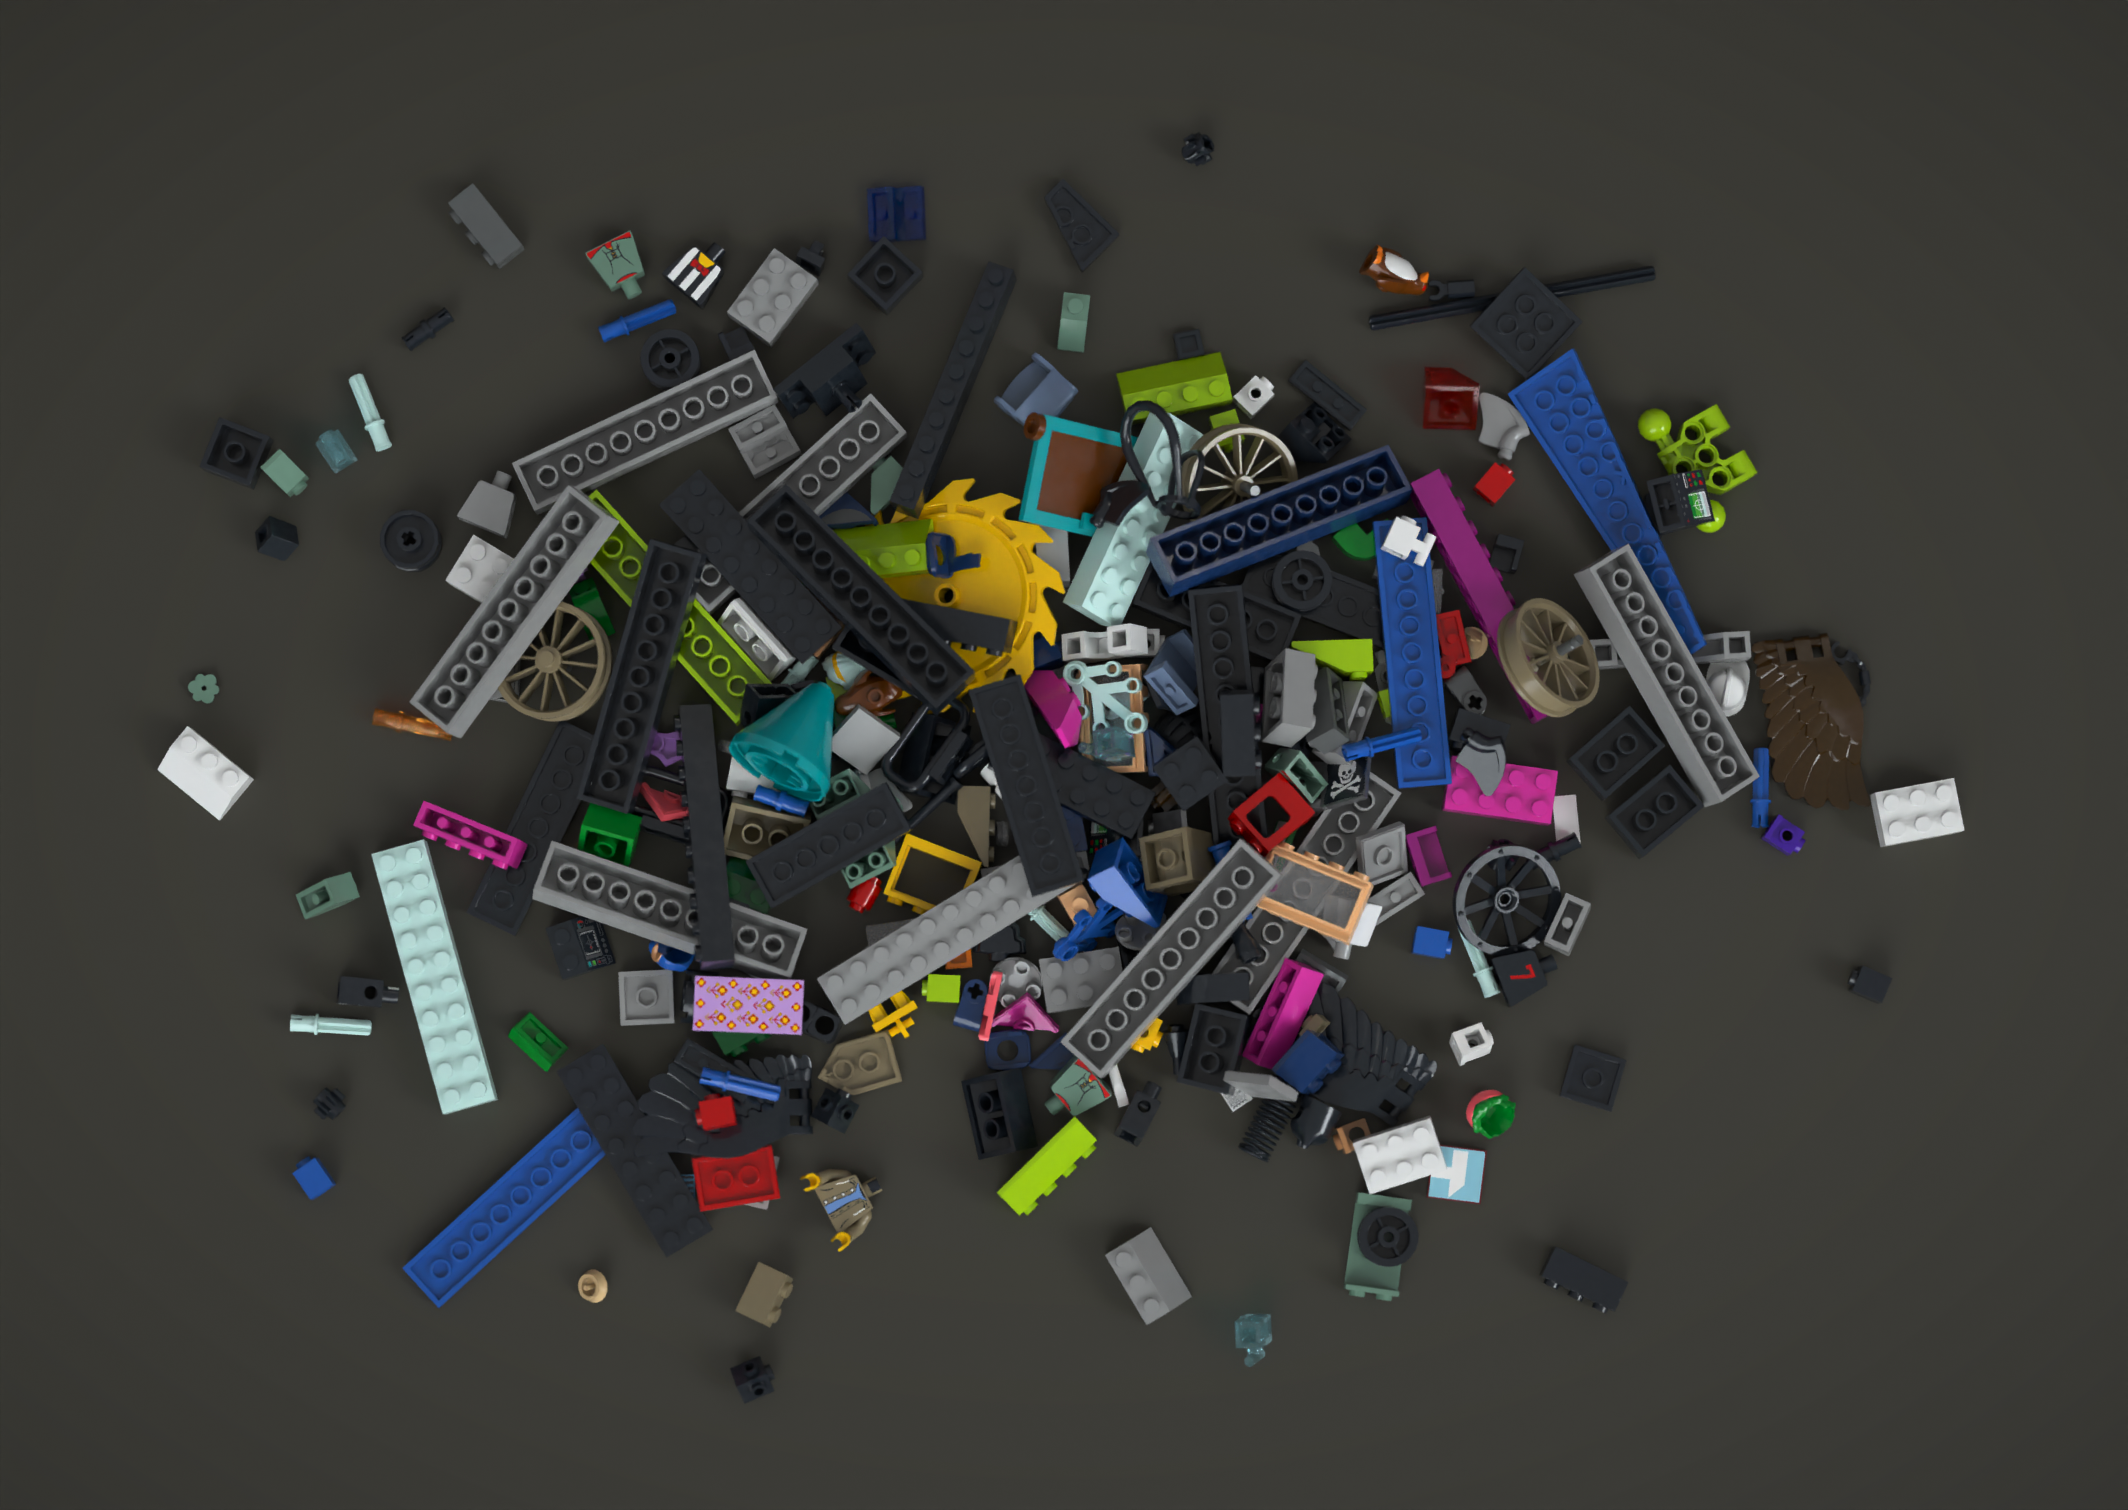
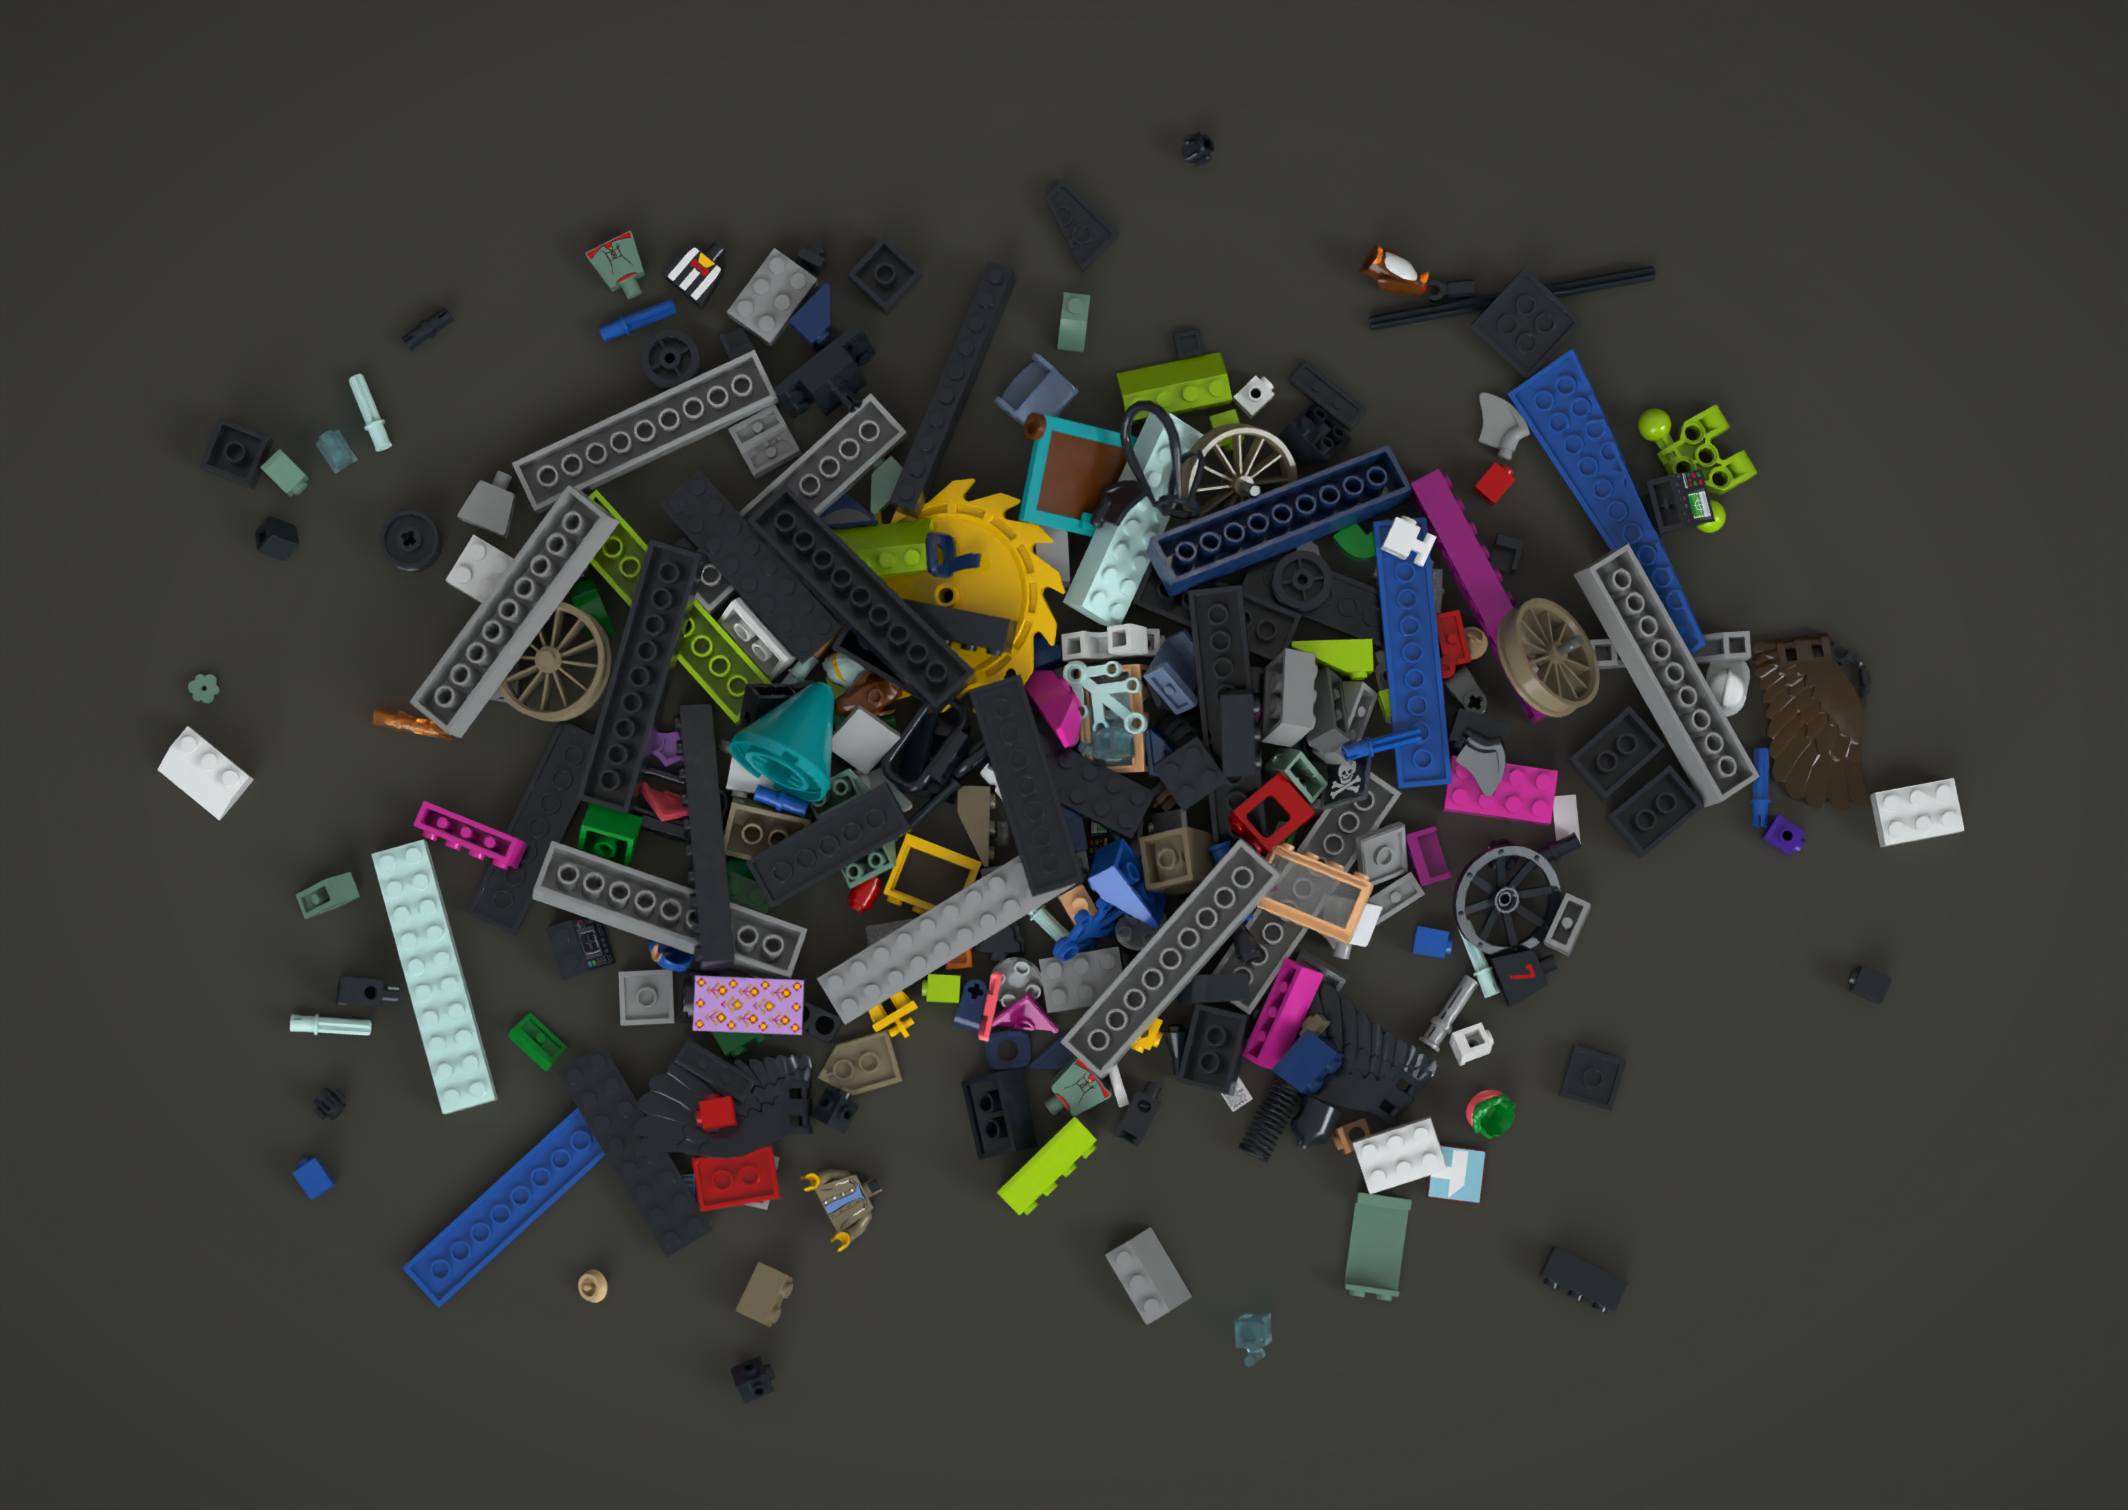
(485, 227): dark grey brick -> none
(740, 1084): blue axle -> none
(814, 319): none -> dark blue slope
(896, 213): clear blue slope -> none
(1260, 1085): light grey tile -> none
(1403, 1233): black wheel -> none
(1442, 1024): none -> light grey pin
(1449, 399): clear red slope -> none

